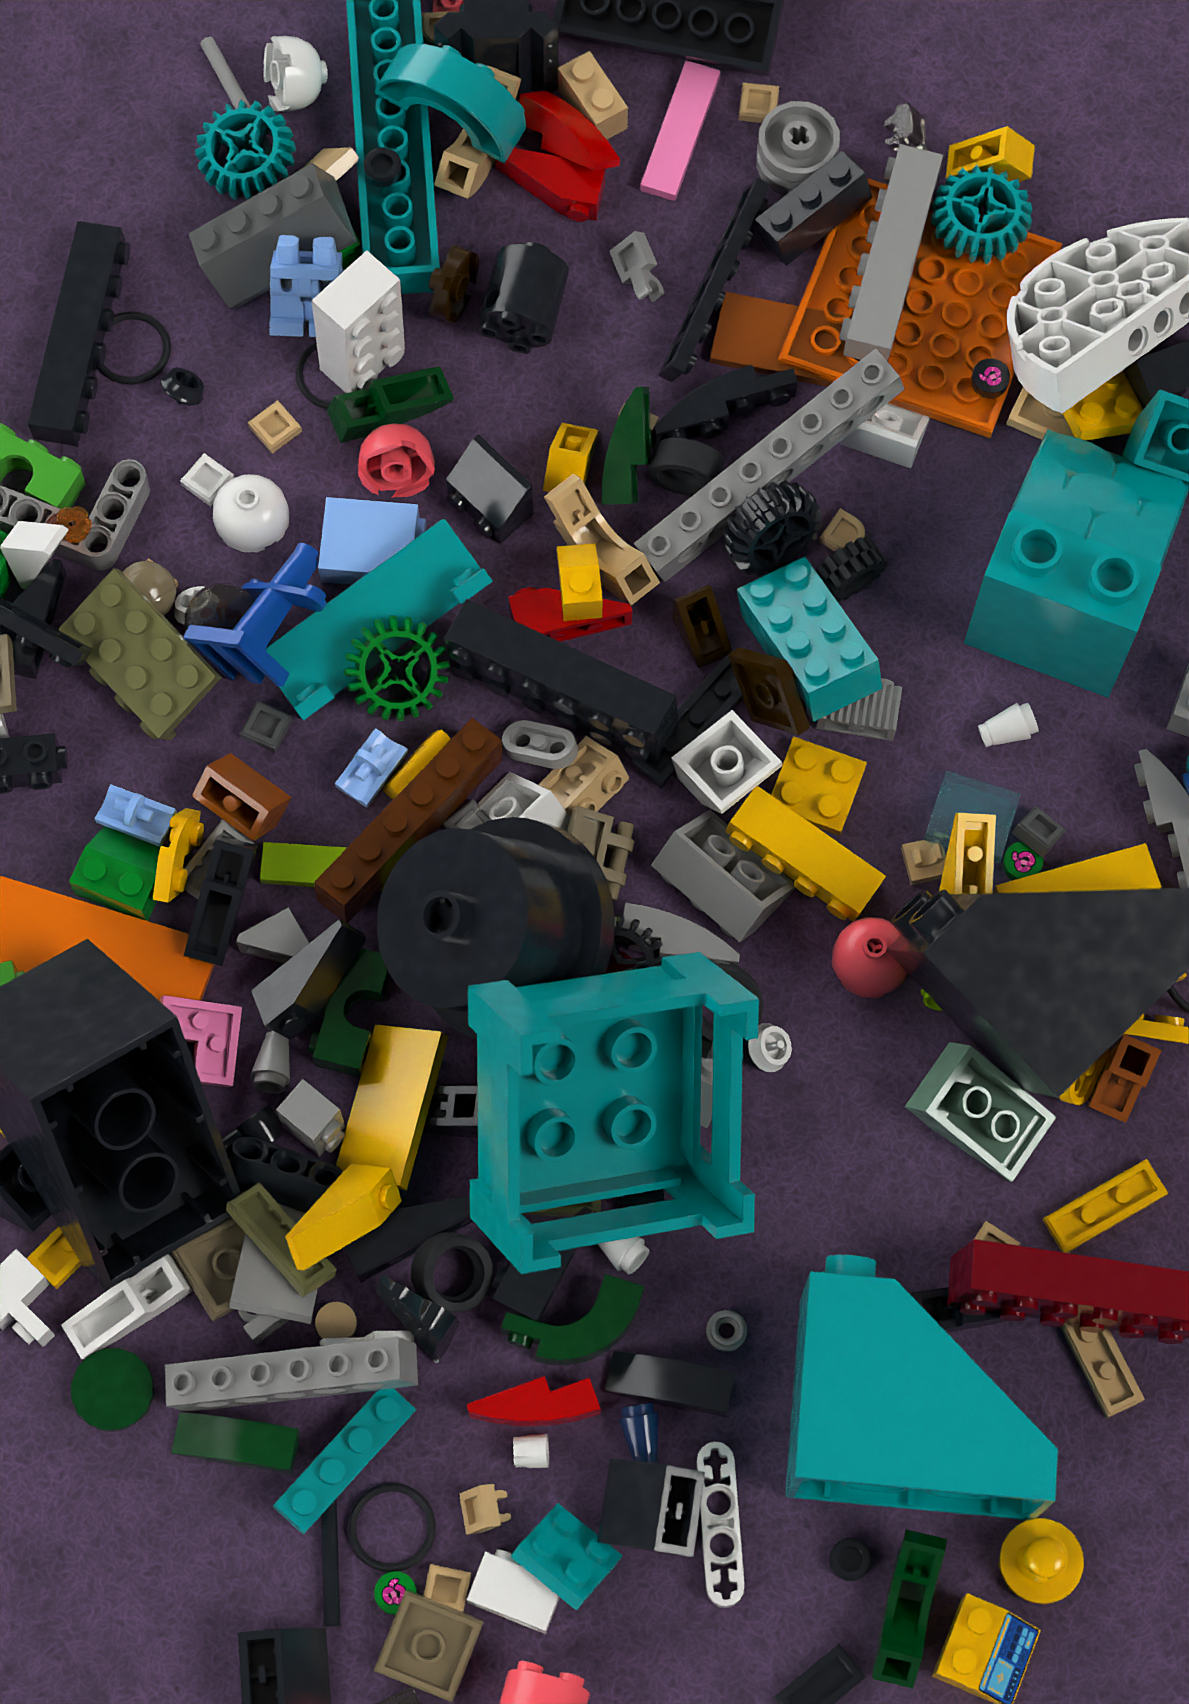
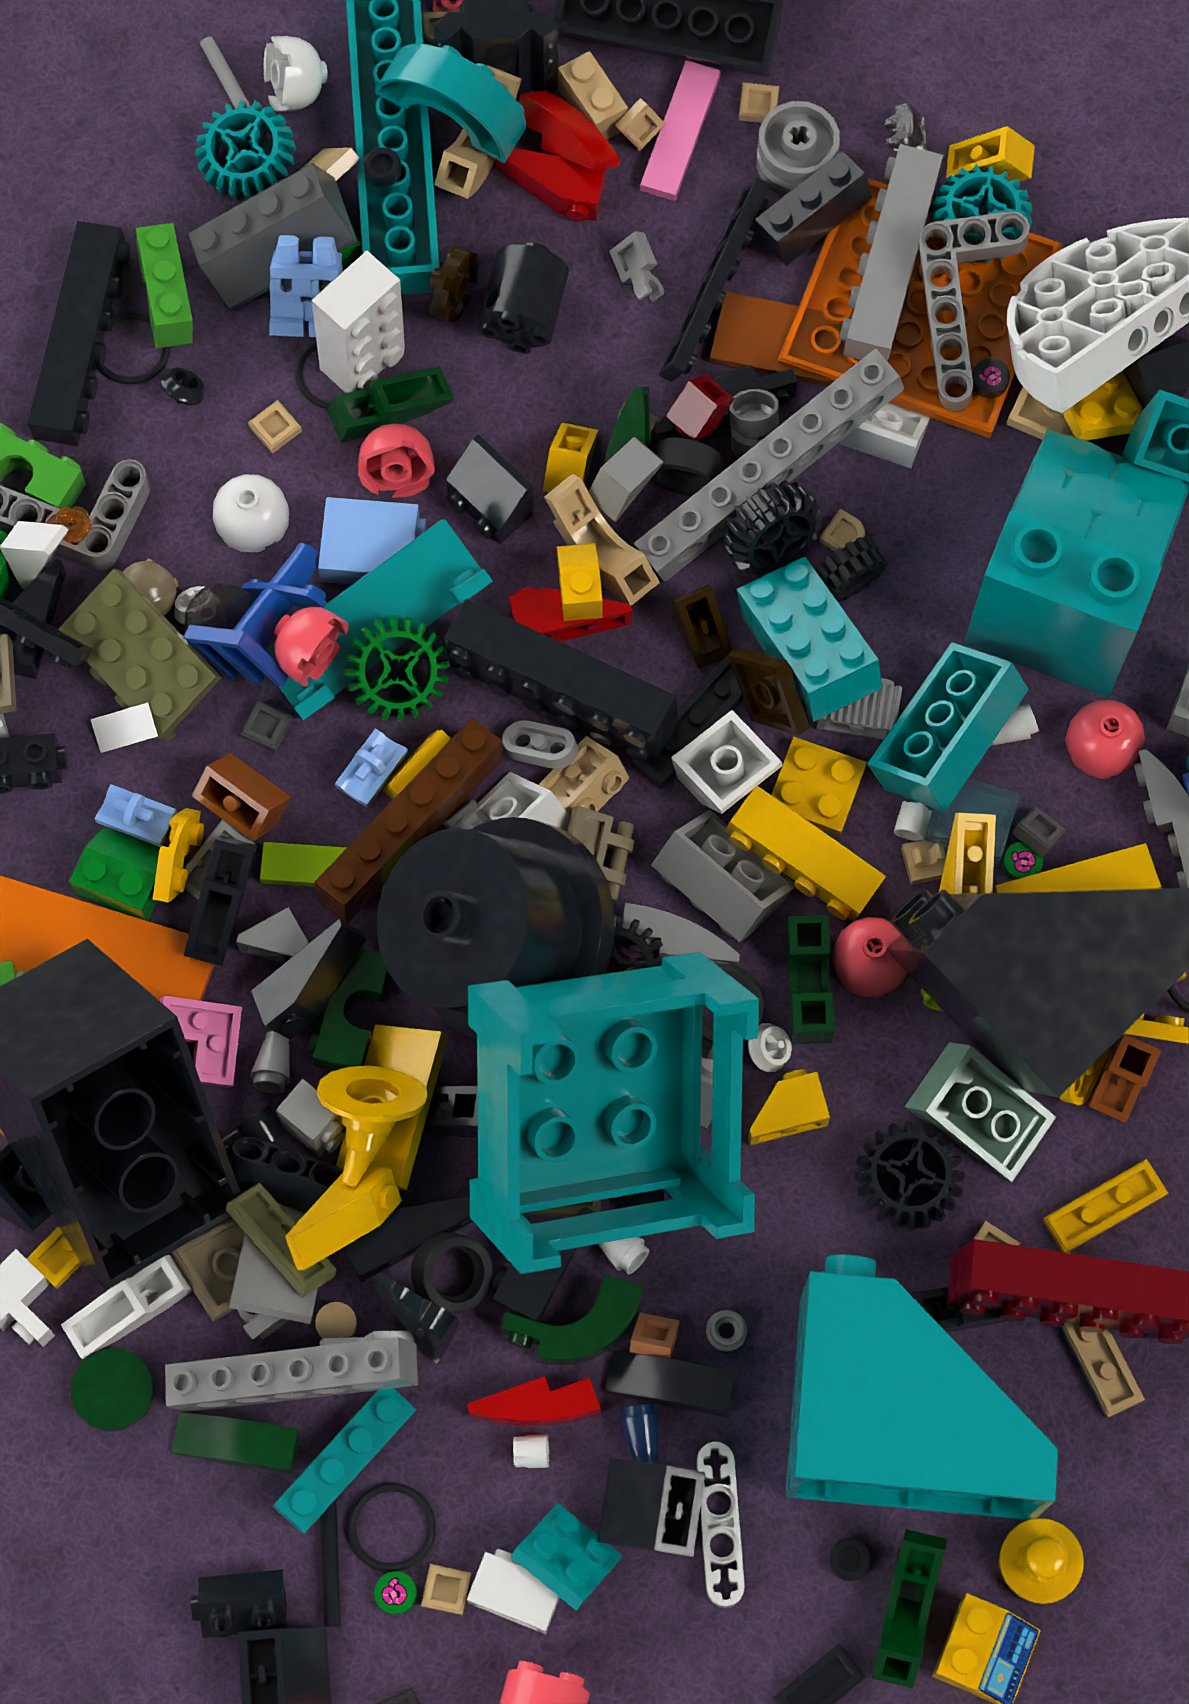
(124, 727): none -> white sticker
(165, 285): none -> bright green arch
(206, 479): white tile -> none
(240, 1603): none -> black brick
(308, 642): none -> coral cylinder
(369, 1105): none -> yellow piece
(429, 1645): dark tan plate -> none
(481, 1509): tan tile -> none
(623, 478): none -> light grey slope
(640, 124): none -> tan tile
(654, 1335): none -> nougat plate
(699, 407): none -> brick
(752, 418): none -> flat silver wheel
(791, 1108): none -> yellow slope
(809, 979): none -> dark green arch
(912, 821): none -> white hose
(919, 1142): none -> black gear
(948, 726): none -> teal brick
(949, 297): none -> light grey beam
(1105, 738): none -> coral cylinder

